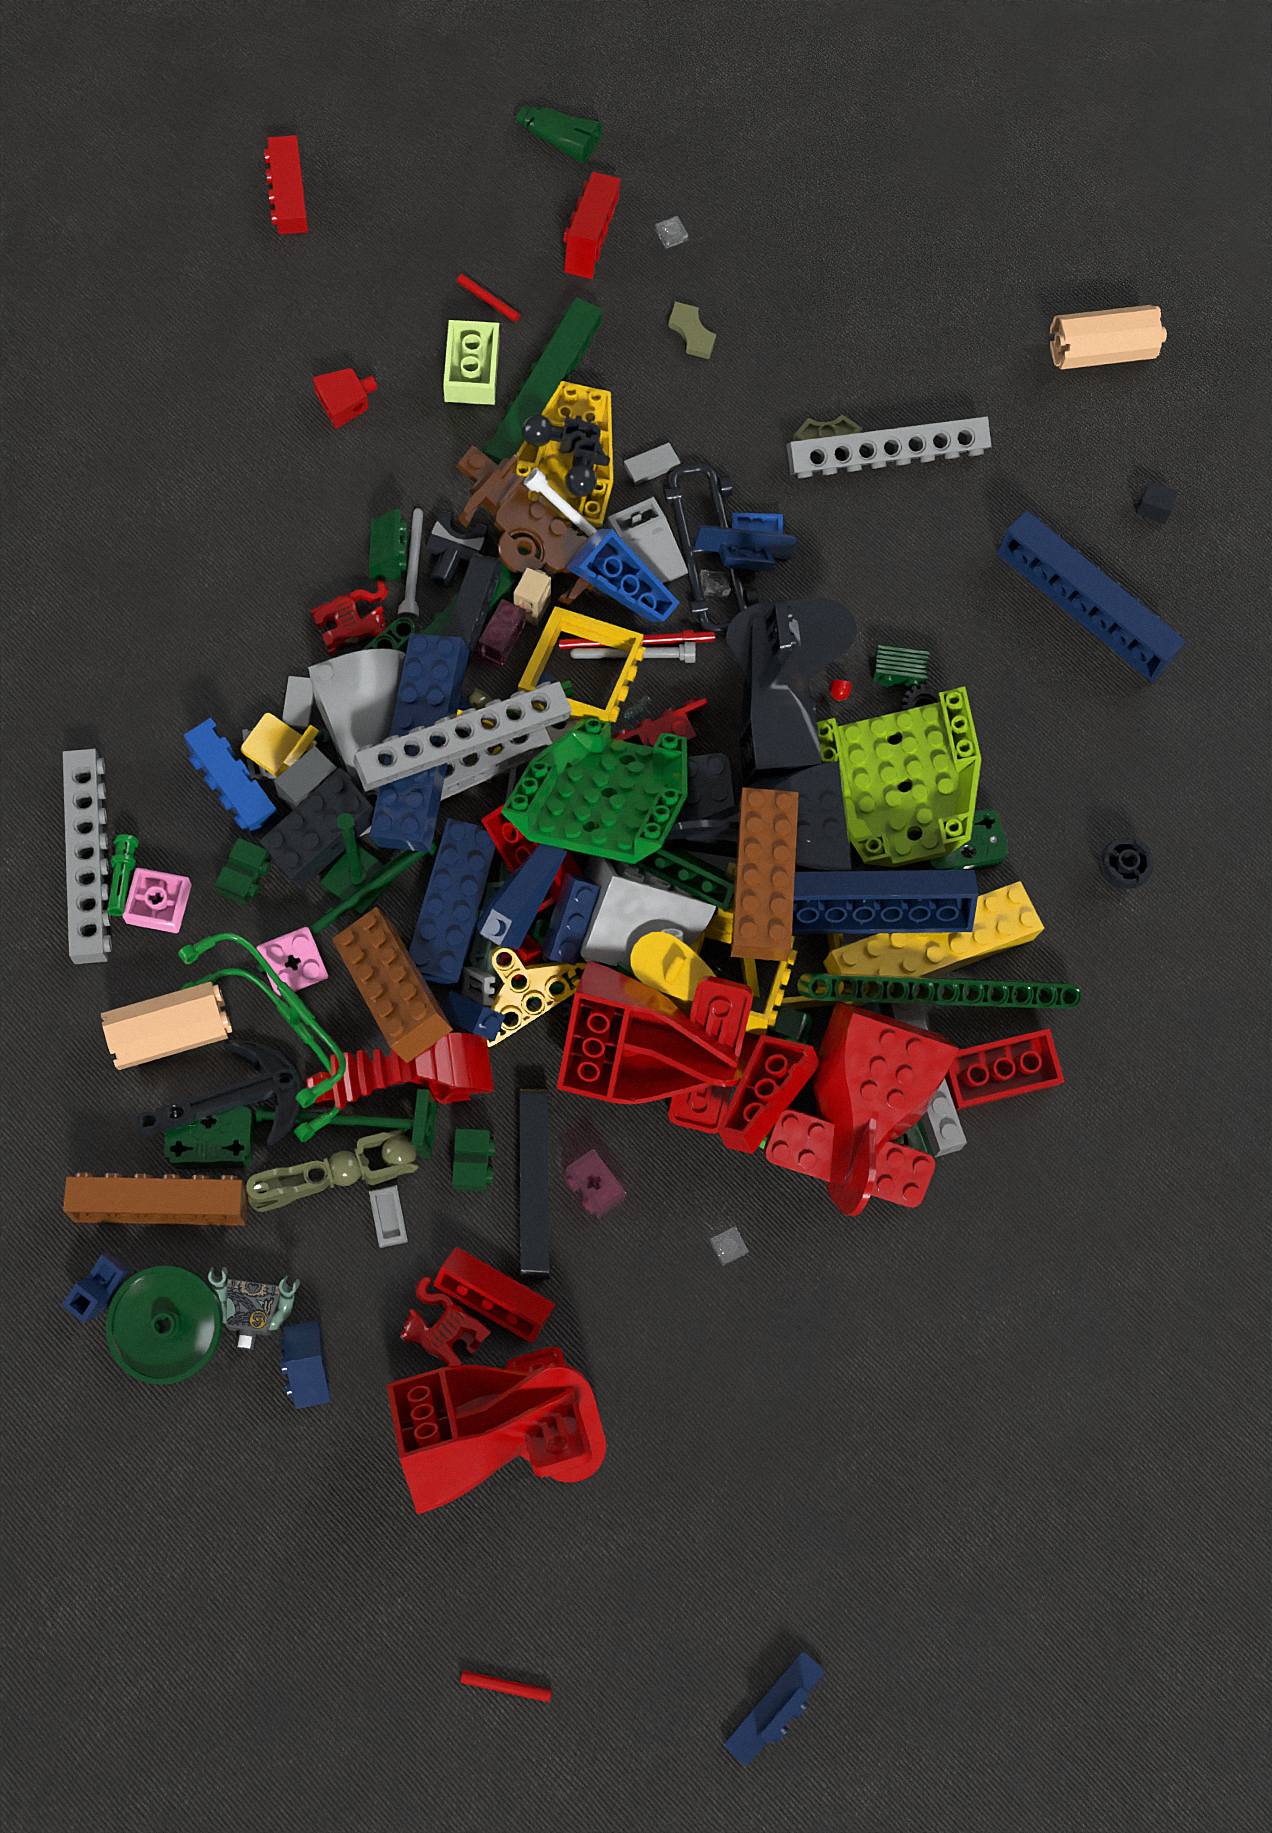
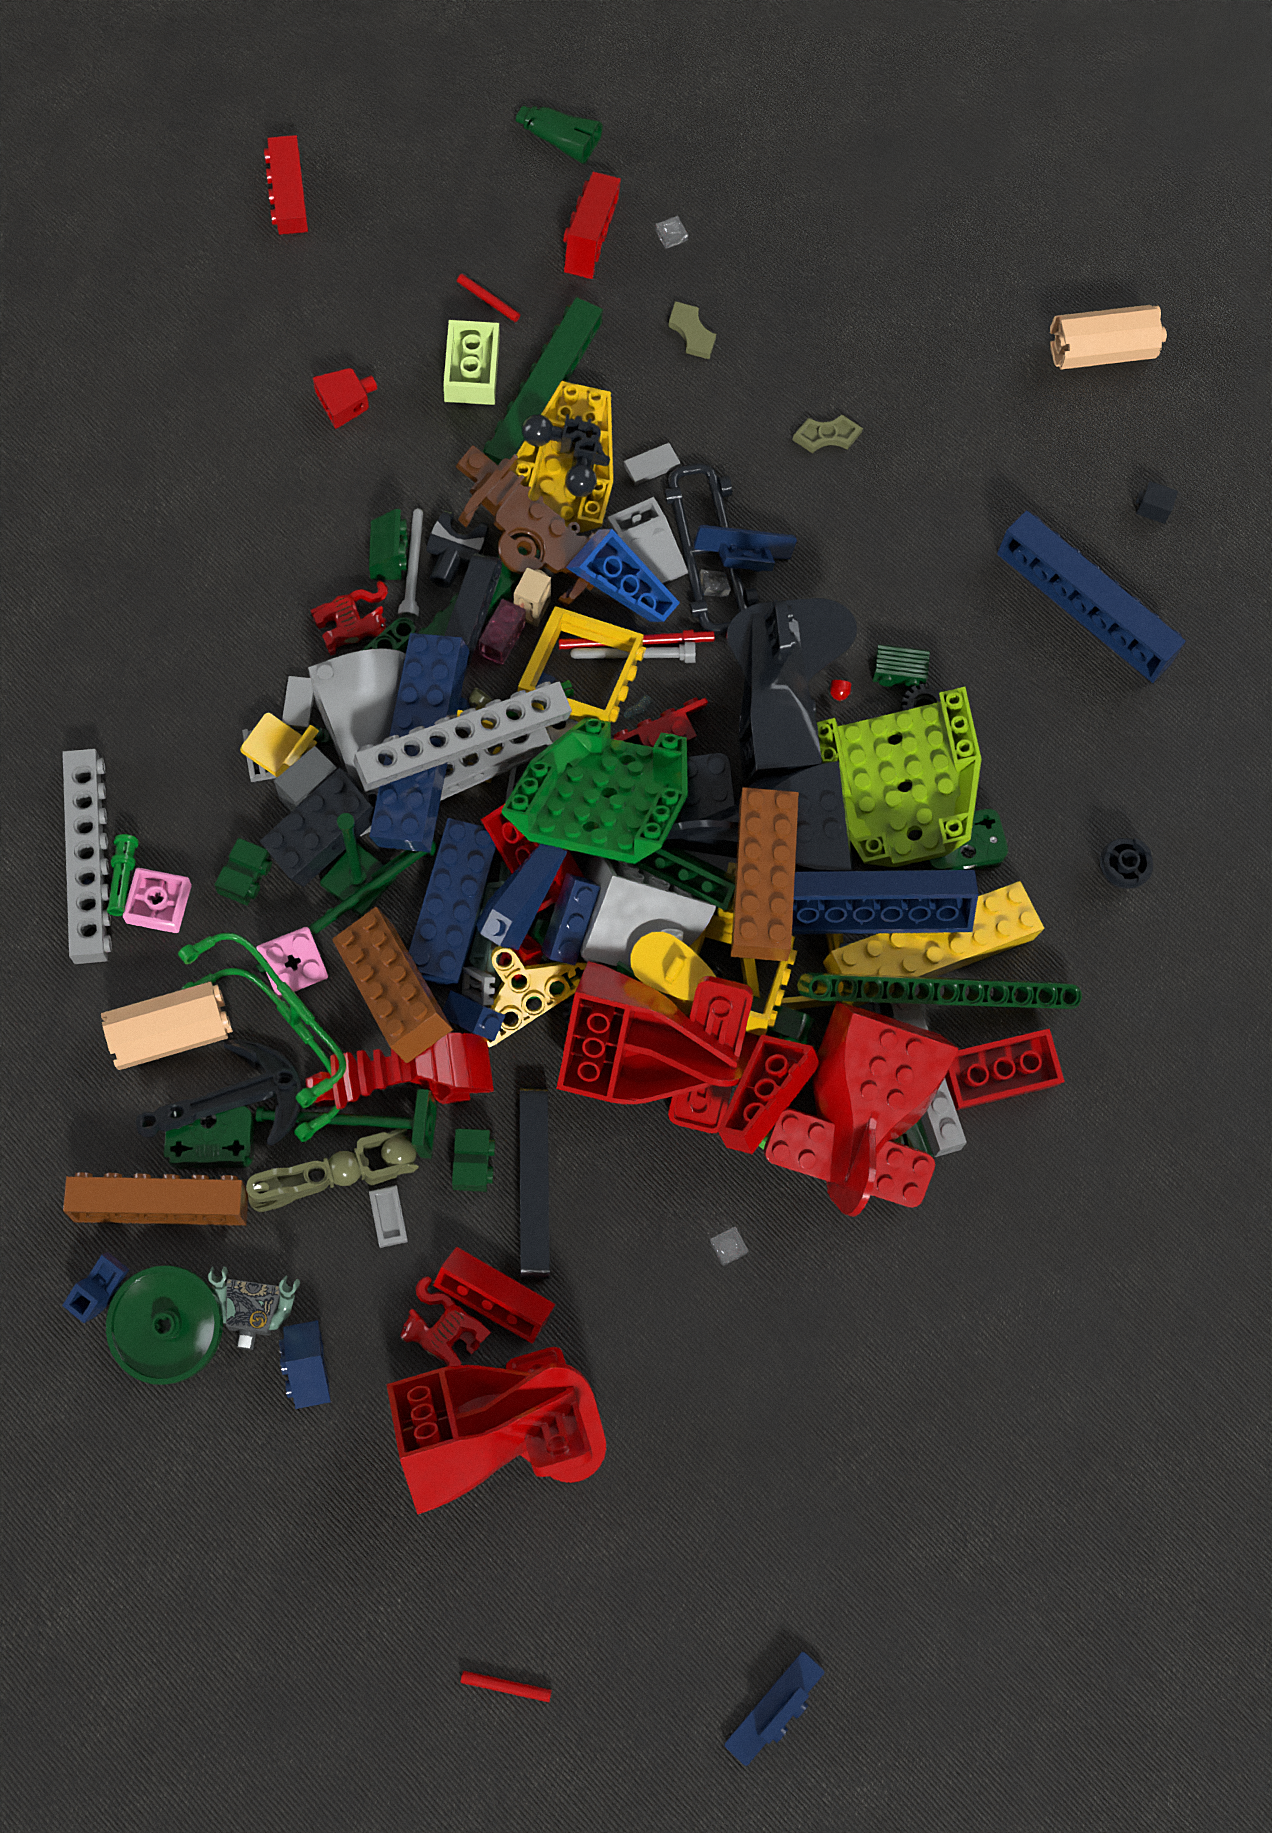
(230, 778): blue wedge -> none
(537, 482): white piece -> none
(592, 1168): clear pink brick -> none
(758, 522): blue plate -> none
(975, 430): light grey brick -> none

